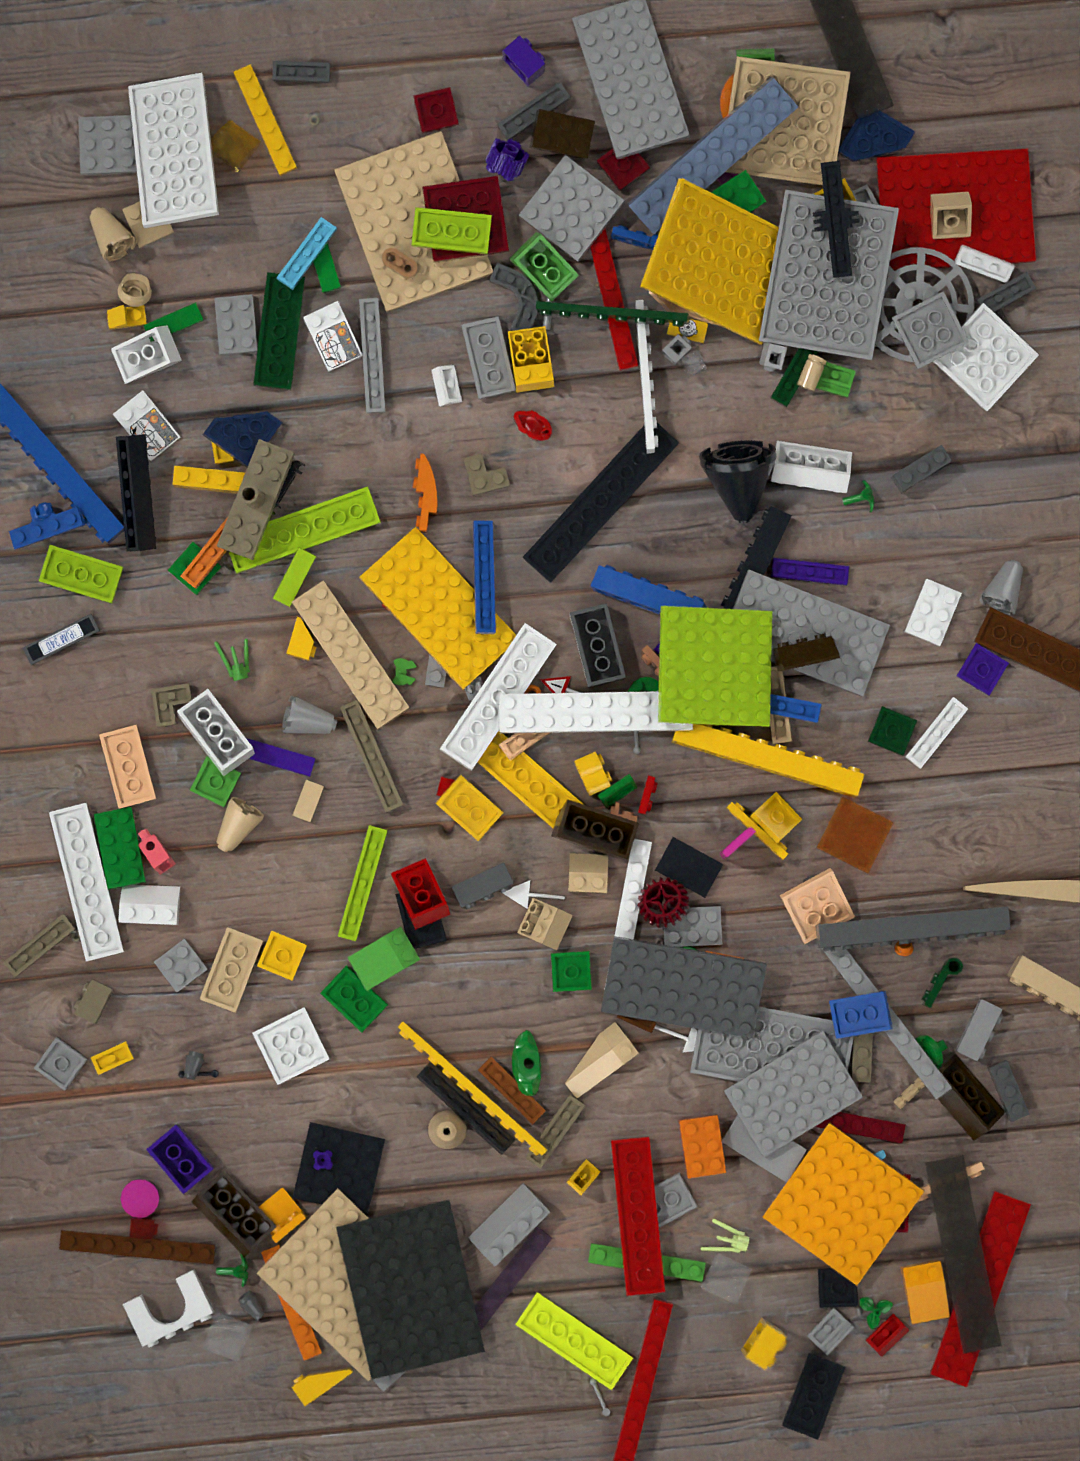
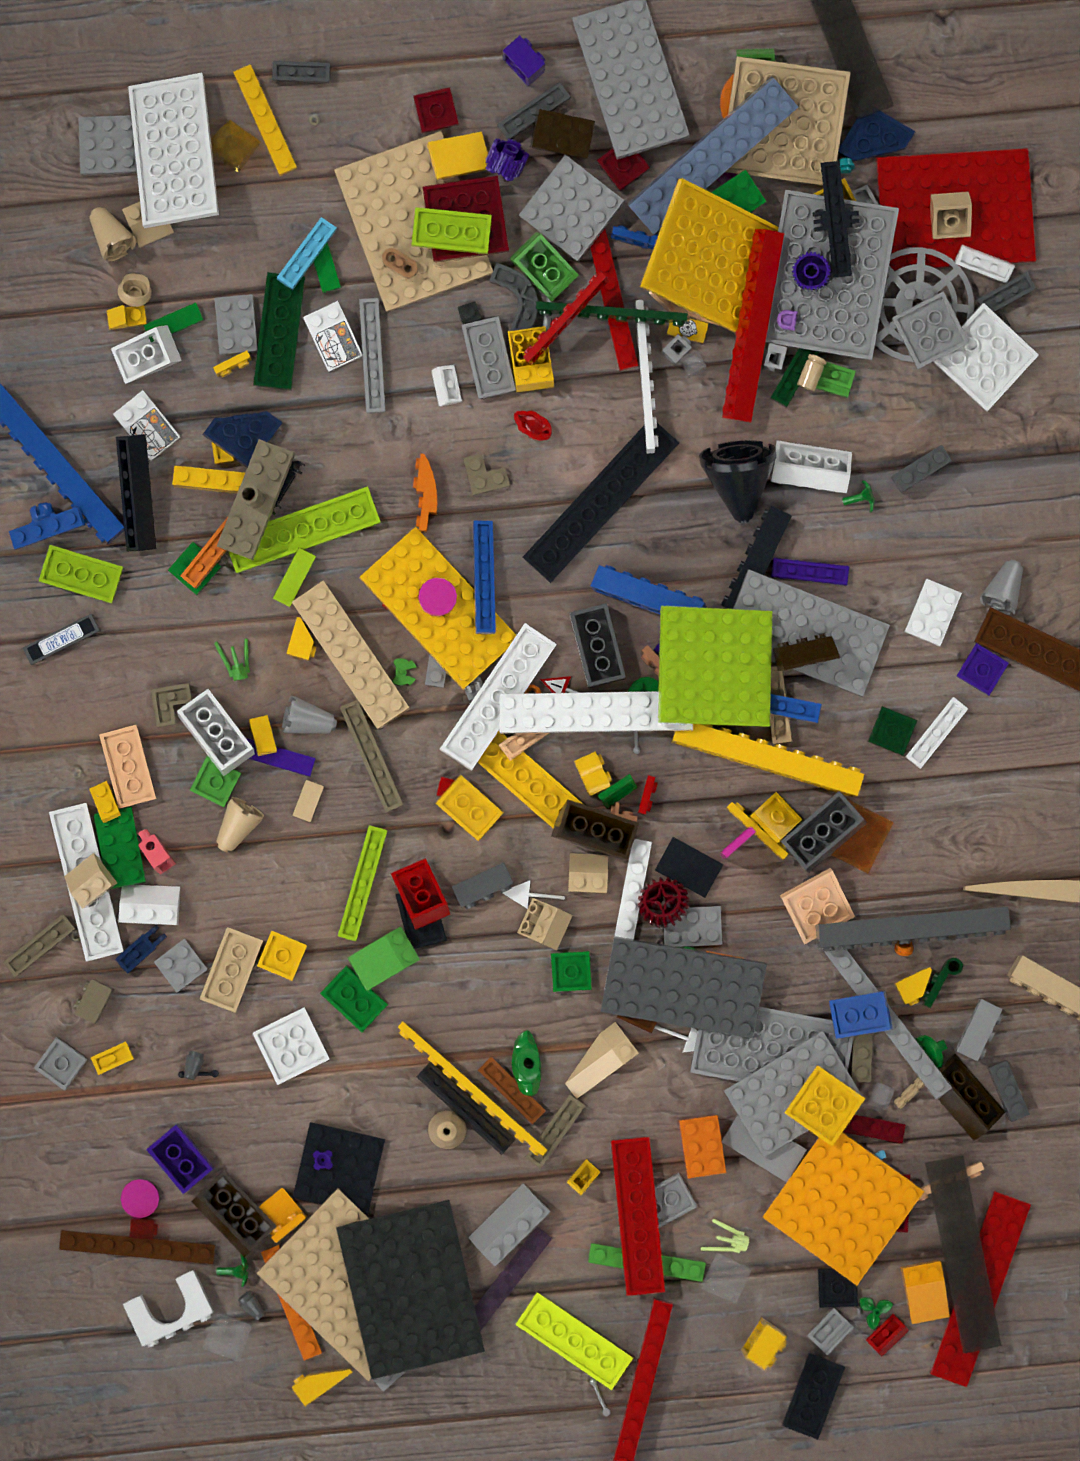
(89, 881): none -> tan slope
(105, 802): none -> yellow plate
(139, 950): none -> dark blue hinge
(240, 360): none -> yellow plate
(262, 735): none -> yellow tile
(437, 597): none -> dark pink tile
(458, 155): none -> yellow tile
(469, 313): none -> pearl dark grey plate
(559, 324): none -> red plate
(753, 325): none -> red brick
(787, 319): none -> medium lavender tile
(819, 264): none -> dark purple brick
(824, 832): none -> dark grey brick
(824, 1105): none -> yellow plate
(846, 165): none -> teal plate
(880, 1097): none -> clear brick
(913, 986): none -> yellow slope

